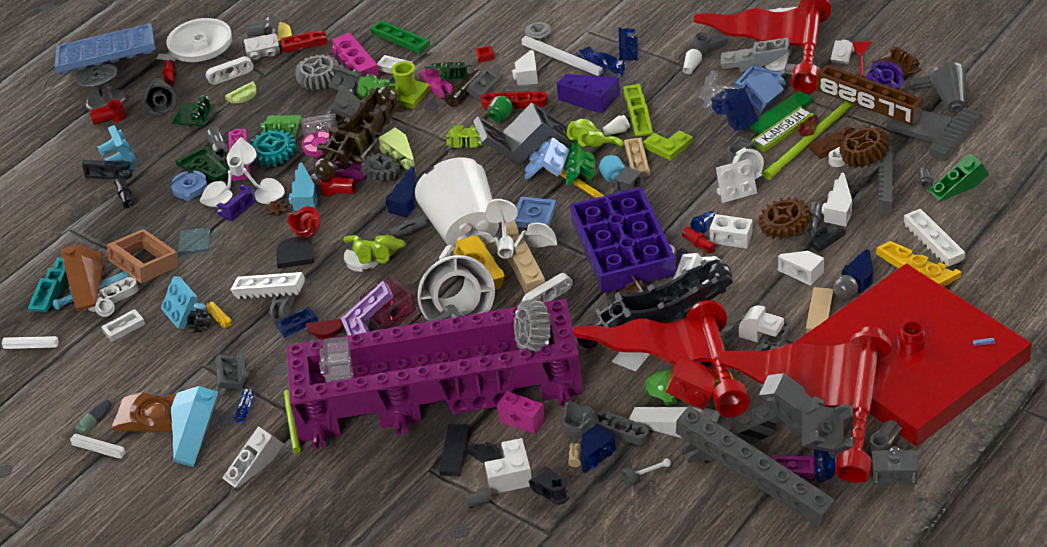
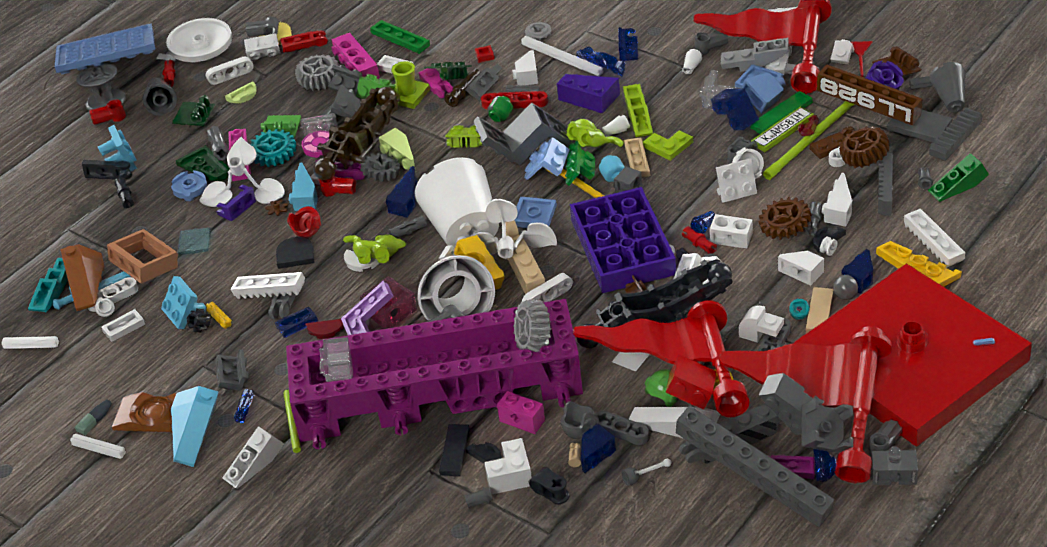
(799, 309): none -> teal tile
(828, 246): none -> white bush

